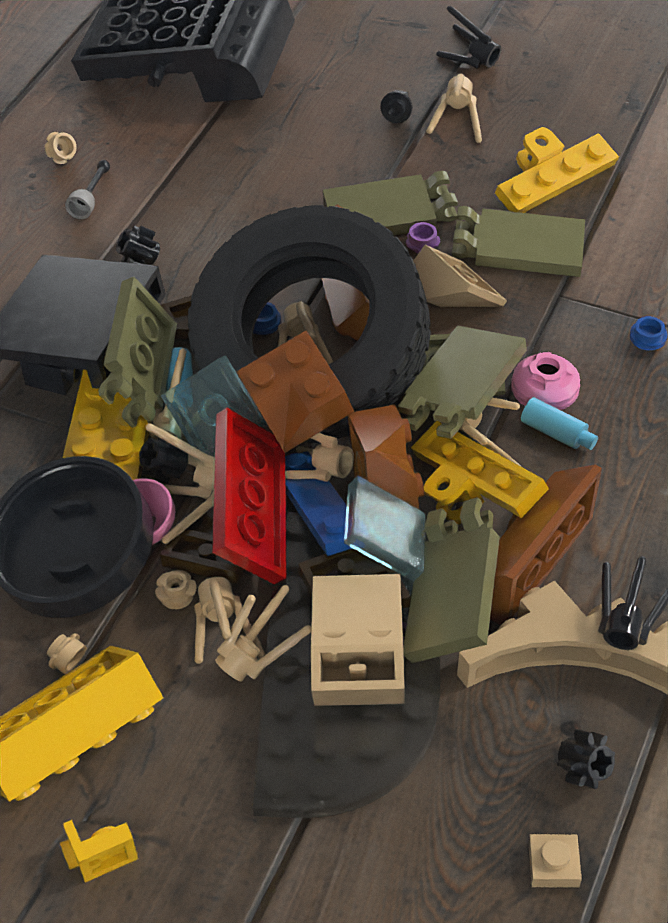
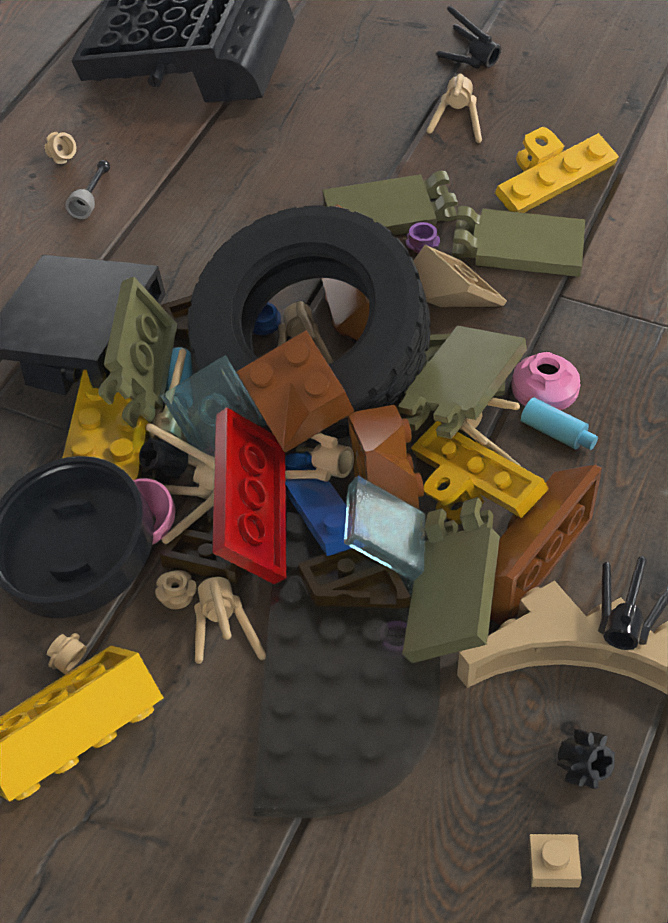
(101, 853): yellow bracket -> none
(138, 246): black gear -> none
(239, 656): tan plant -> none
(357, 640): tan slope -> none
(396, 106): black plate -> none
(648, 333): blue plate -> none

